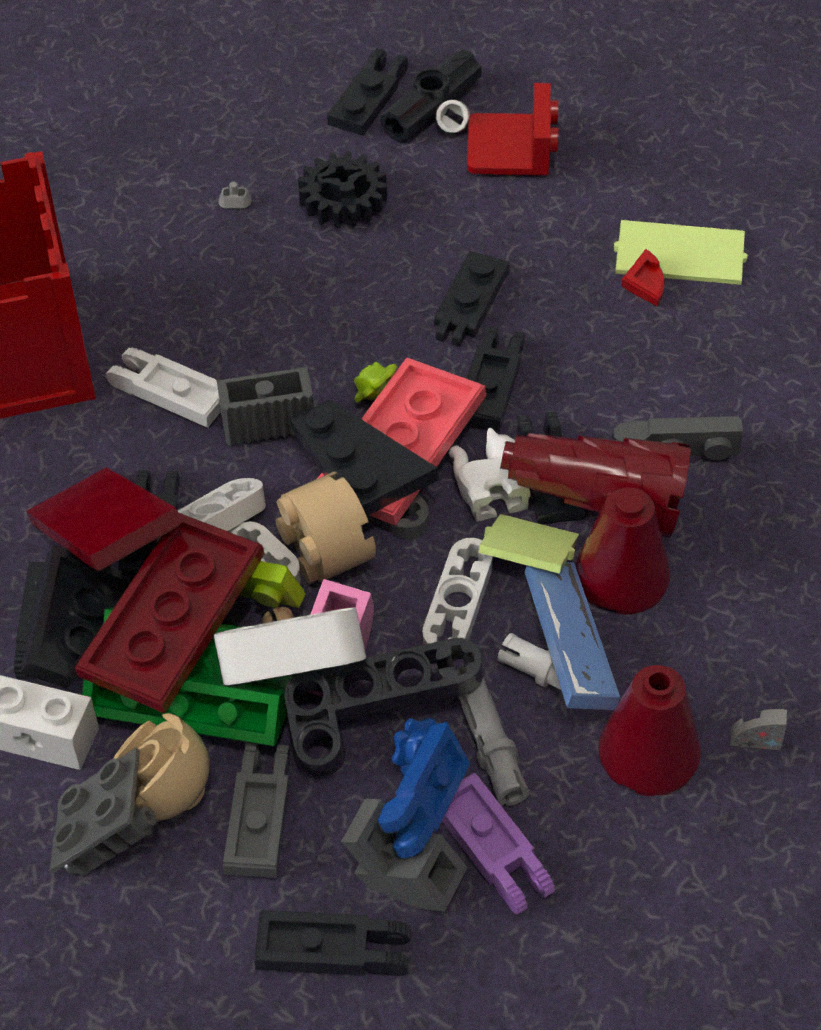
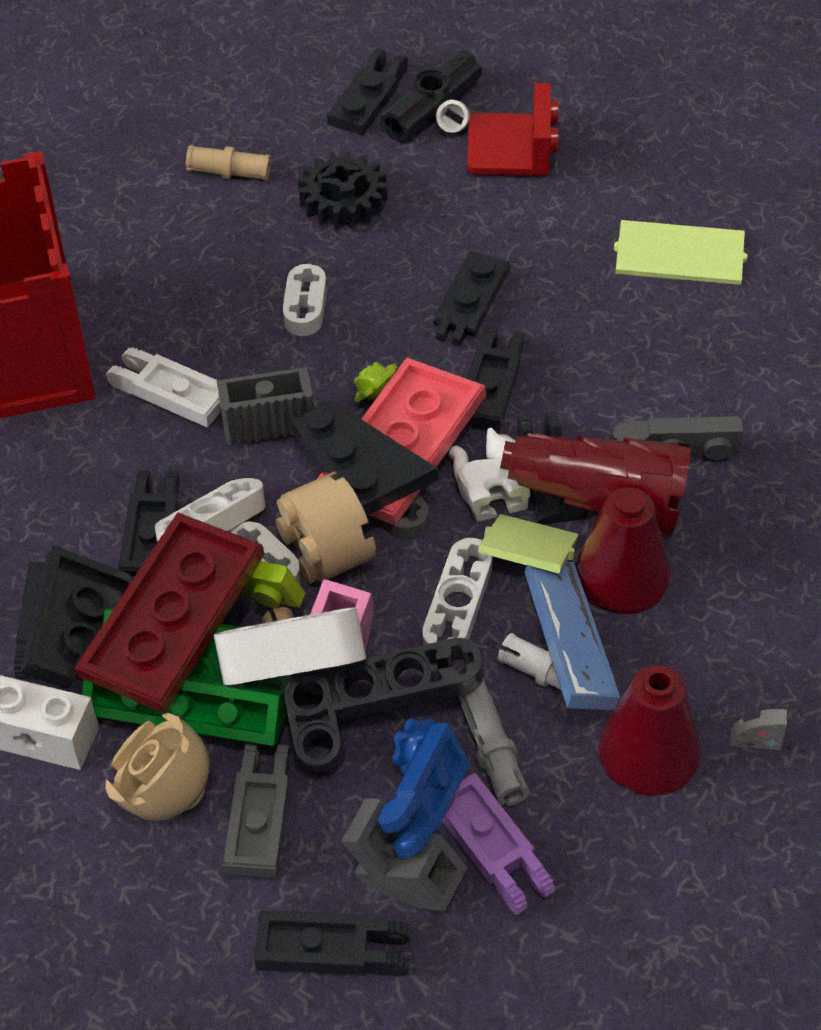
(100, 818): dark grey hinge -> none
(104, 518): dark red tile -> none
(228, 162): none -> tan pin
(234, 197): light grey rock -> none
(297, 299): none -> white beam
(645, 278): red tile -> none

